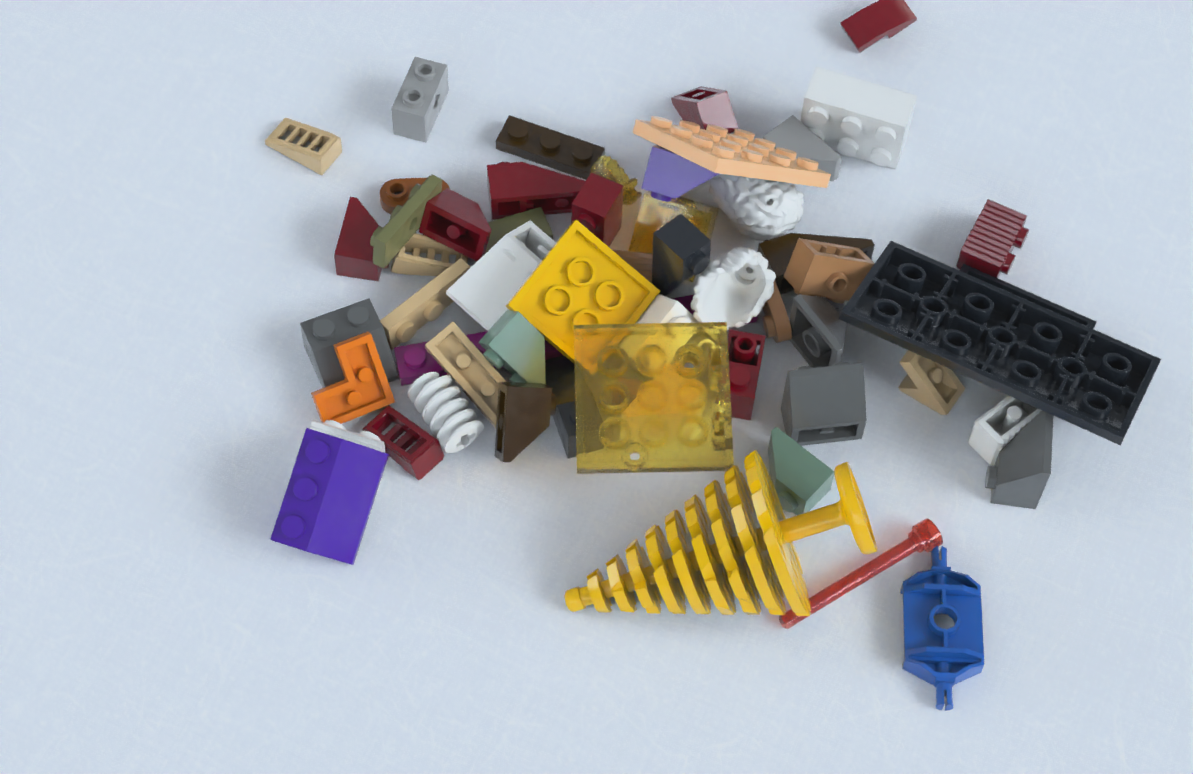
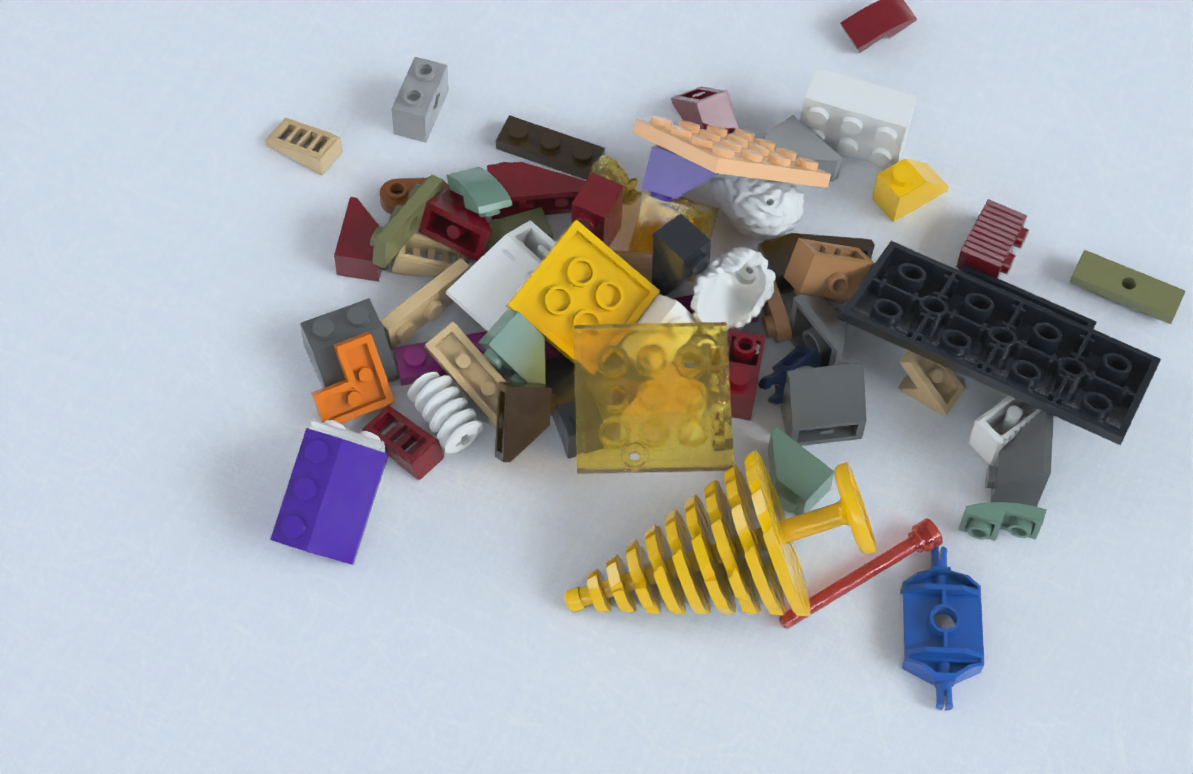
(480, 191): none -> sand green slope
(796, 358): none -> dark blue plate
(906, 187): none -> yellow slope
(986, 519): none -> sand green slope
(1127, 286): none -> olive tile

